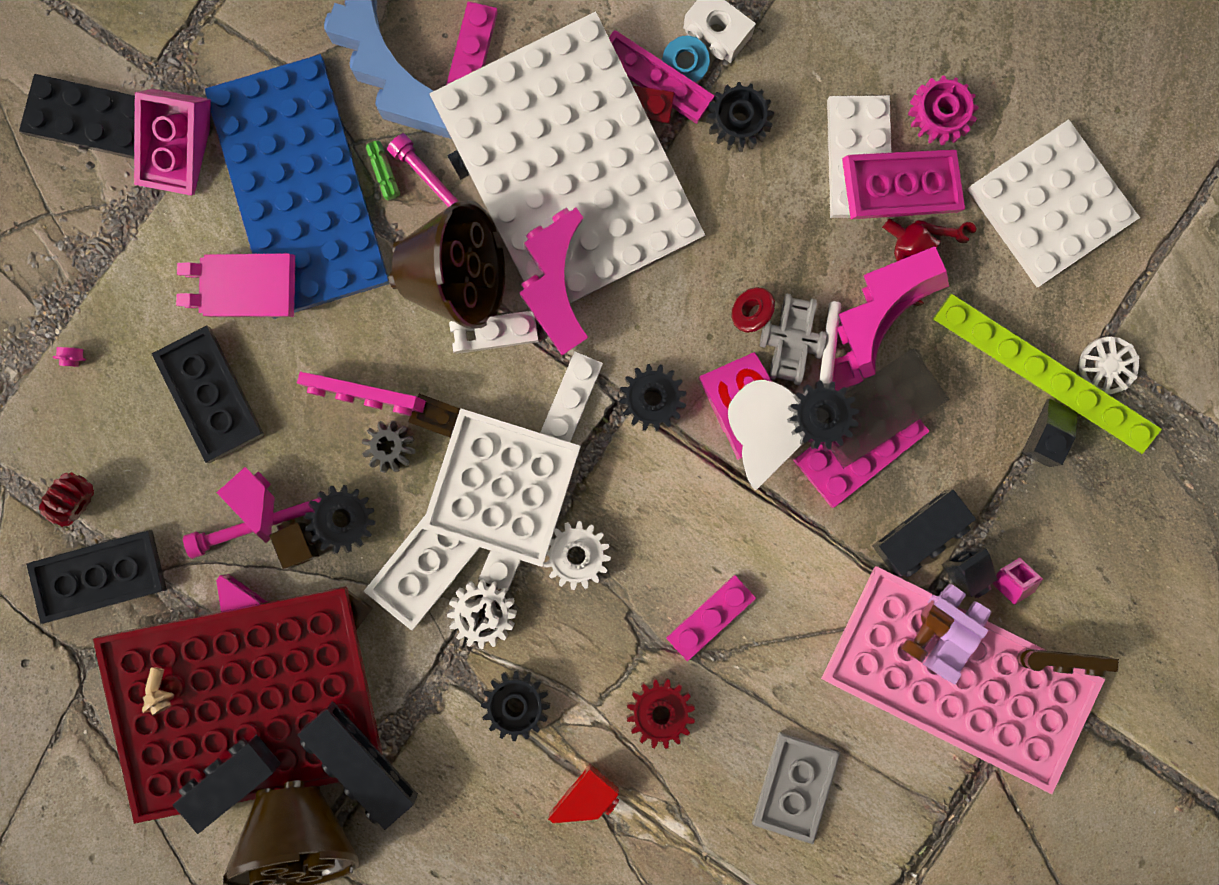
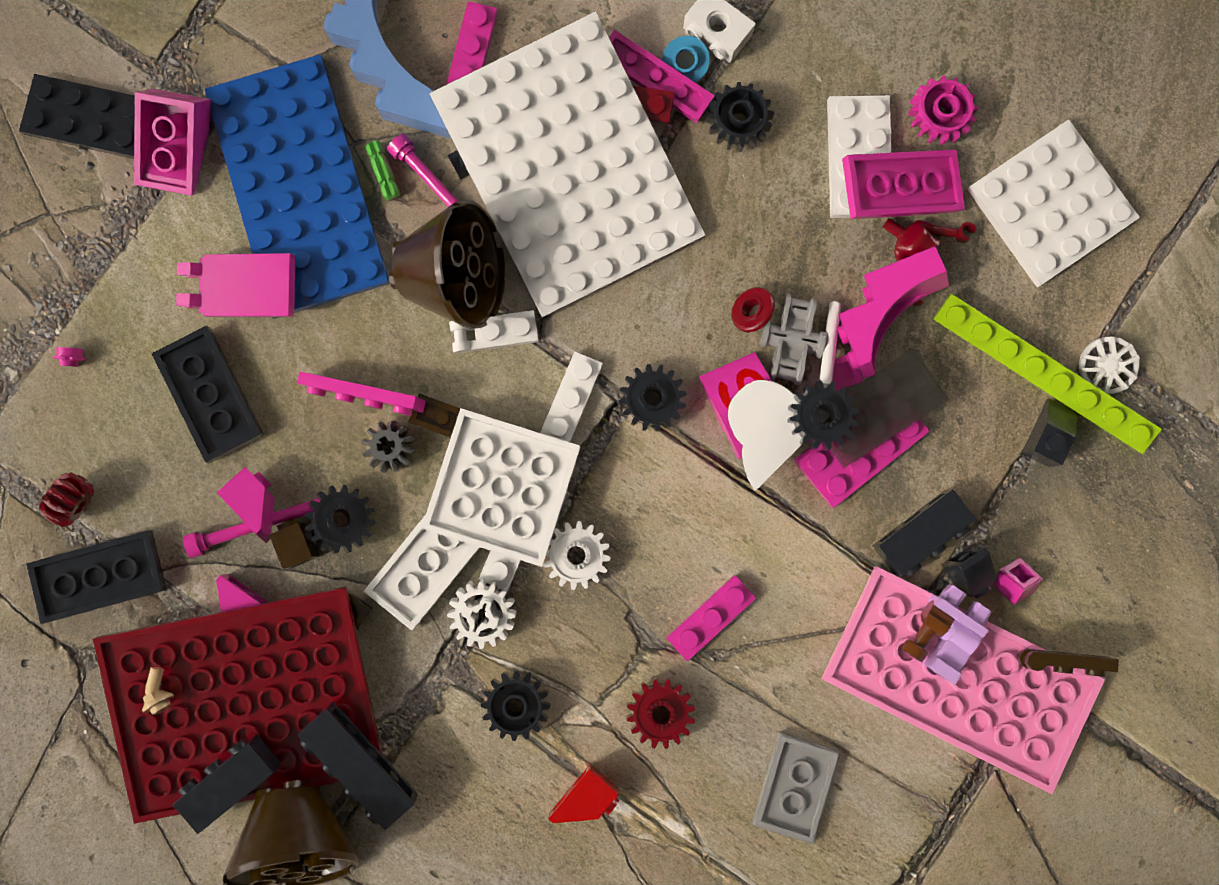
(548, 294): dark pink arch -> none

